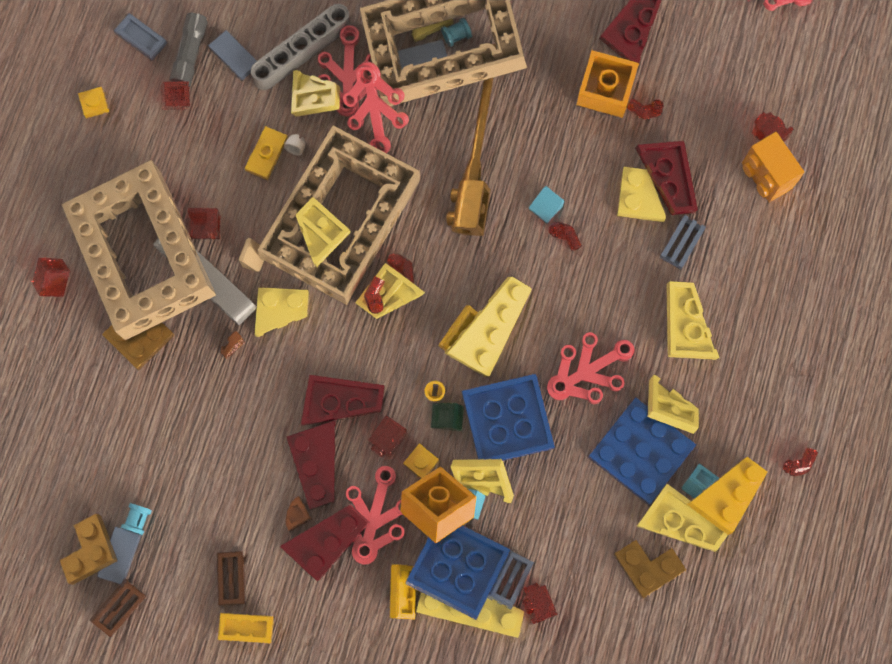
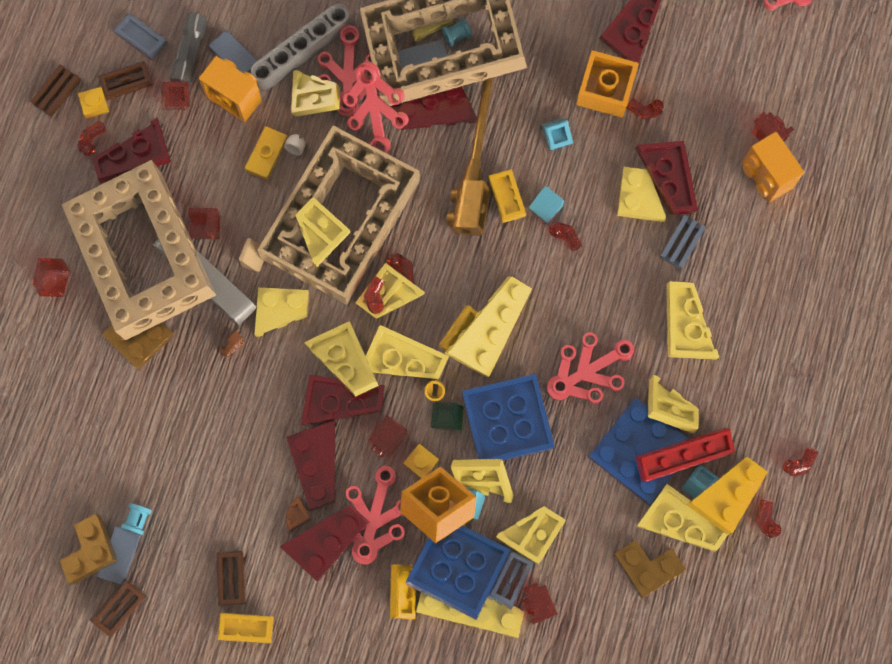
(48, 85): none -> reddish brown tile
(87, 136): none -> clear red arm
(133, 152): none -> dark red wing
(146, 82): none -> reddish brown tile
(230, 88): none -> light orange brick
(344, 357): none -> light yellow wing
(402, 356): none -> light yellow wing
(437, 109): none -> dark red wing
(506, 196): none -> yellow plate
(533, 534): none -> light yellow wing
(557, 133): none -> medium azure slope
(685, 454): none -> red tile
(765, 522): none -> clear red arm

